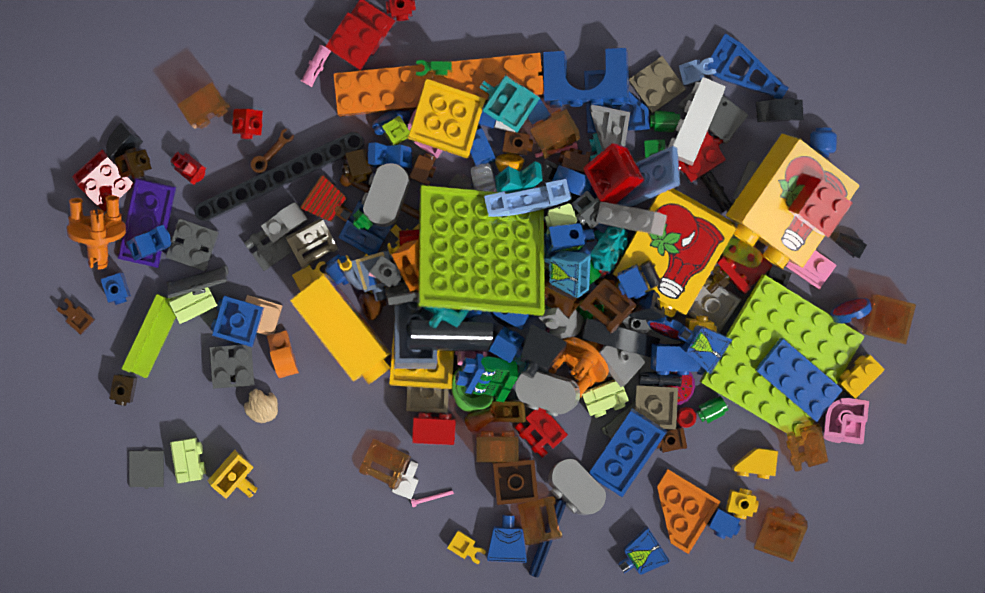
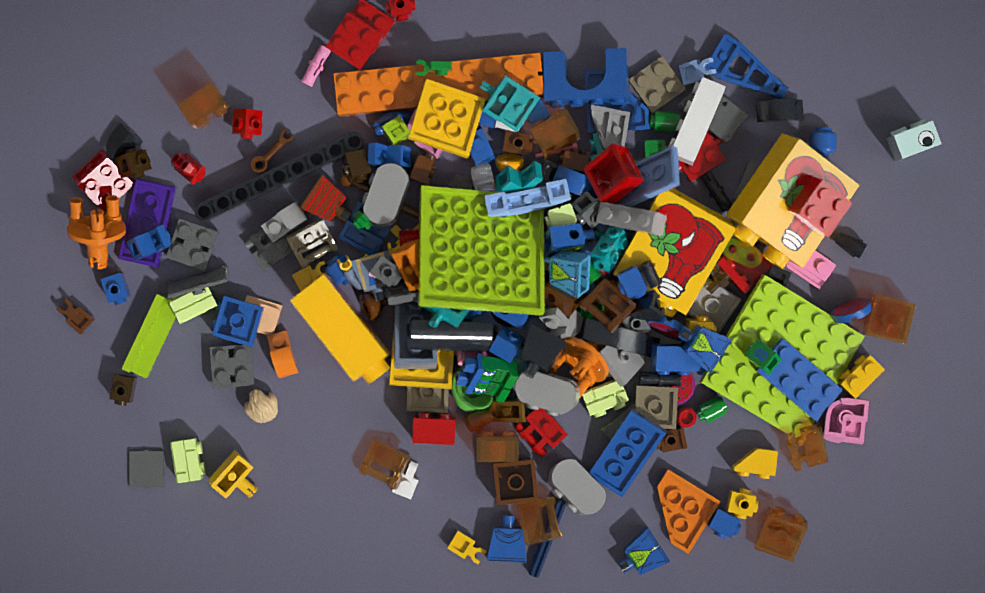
(414, 502): bright pink piece -> none
(762, 357): none -> green brick
(912, 141): none -> light aqua brick

